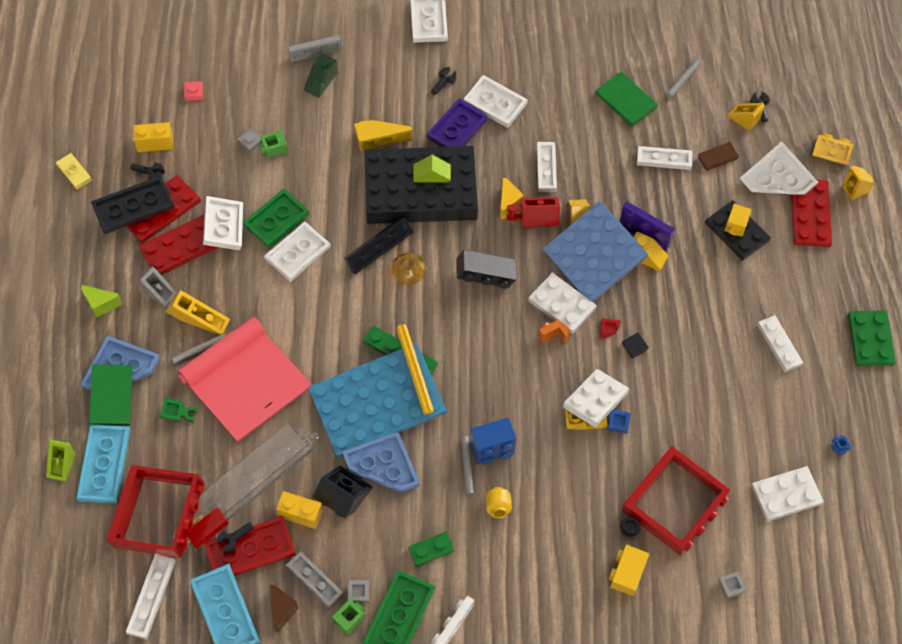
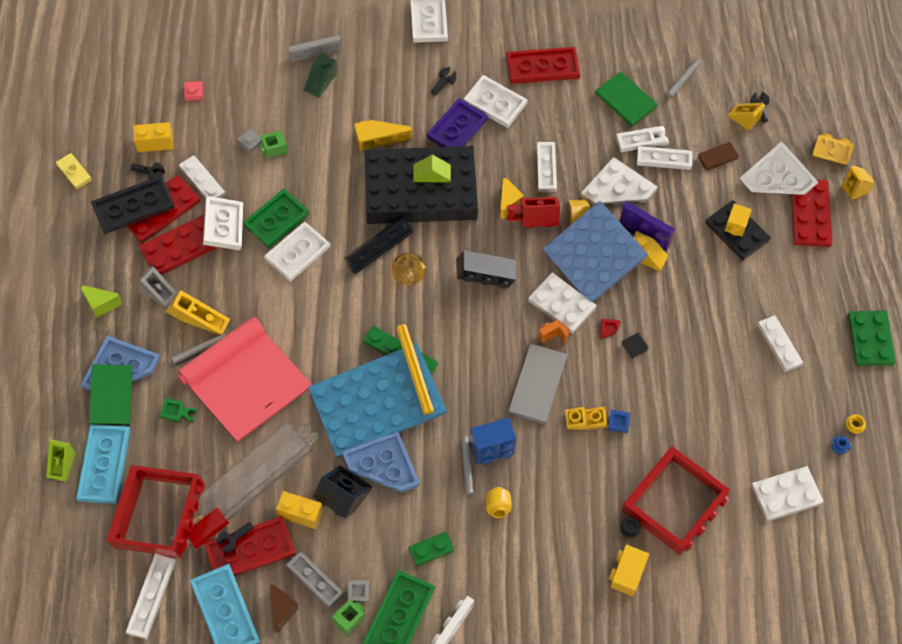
(201, 178): none -> white plate
(537, 384): none -> light grey tile
(543, 65): none -> red tile
(596, 398): white plate -> none
(617, 185): none -> white plate
(645, 137): none -> white plate
(732, 585): light grey plate -> none
(859, 420): none -> yellow plate

